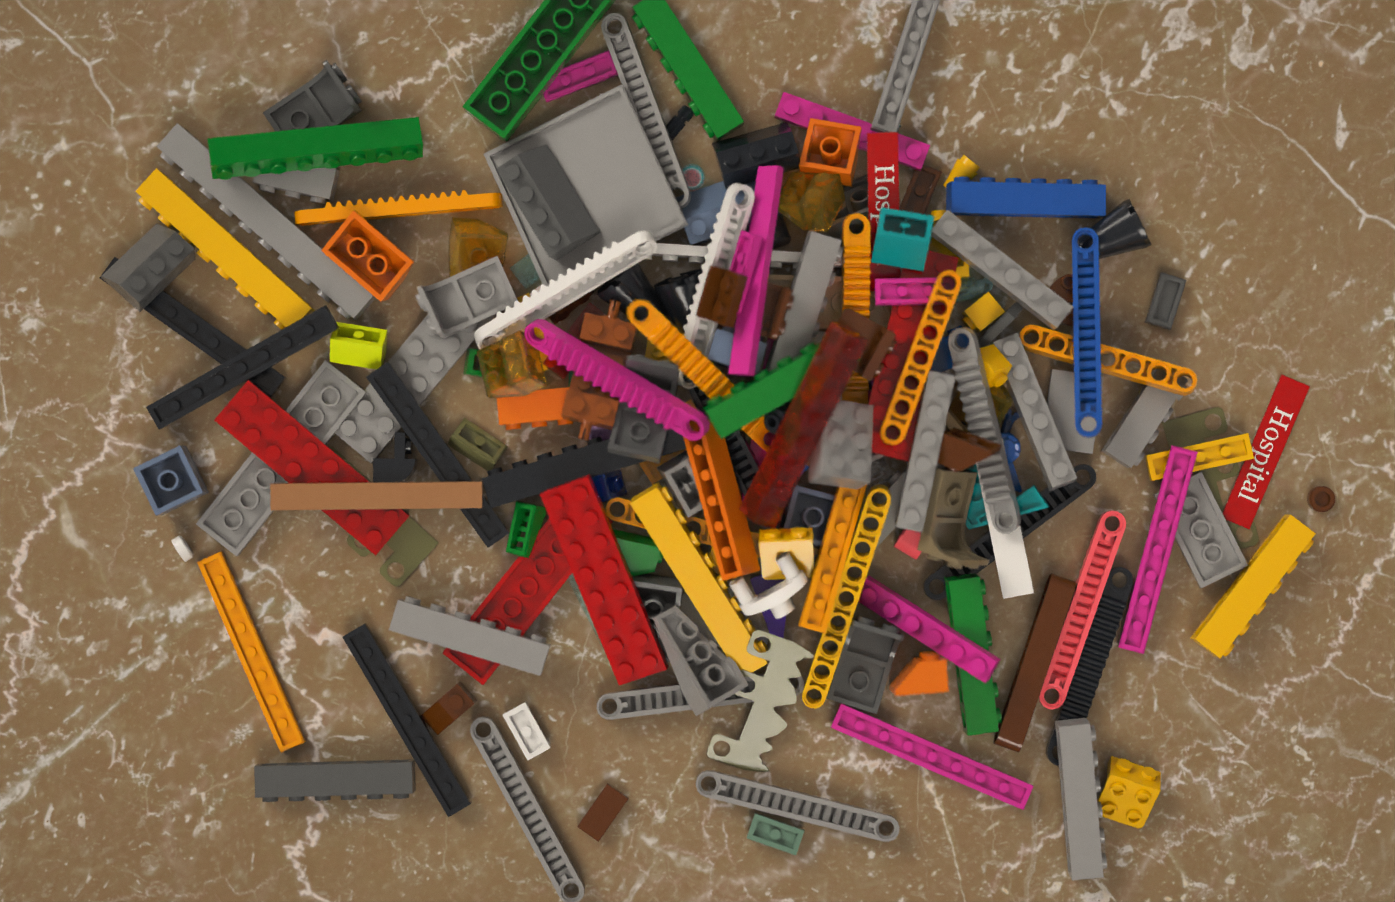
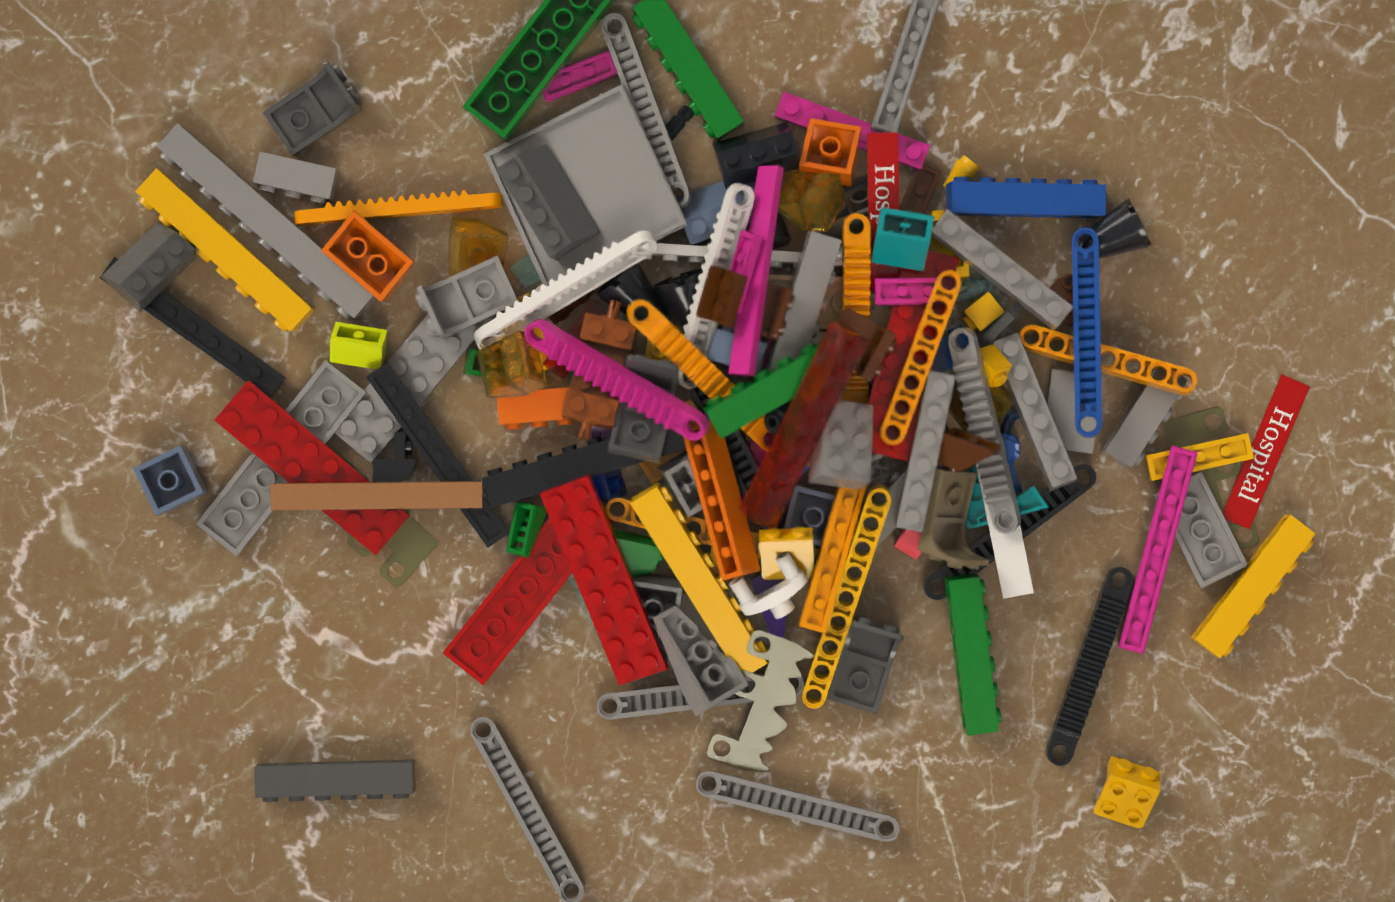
(182, 548): white tile -> none
(242, 367): black plate -> none
(251, 651): light orange tile -> none
(315, 148): green brick -> none
(407, 720): black plate -> none
(448, 708): reddish brown slope -> none
(469, 636): light grey brick -> none
(477, 445): olive slope -> none
(526, 731): white plate -> none
(602, 812): reddish brown tile -> none
(694, 176): clear light blue tile -> none
(775, 833): sand green plate -> none
(922, 675): orange slope -> none
(928, 629): dark pink plate -> none
(931, 756): dark pink plate -> none
(1034, 662): reddish brown beam -> none
(1079, 798): light grey brick -> none
(1082, 608): coral gear -> none
(1165, 301): dark grey tile -> none
(1321, 499): reddish brown tile -> none

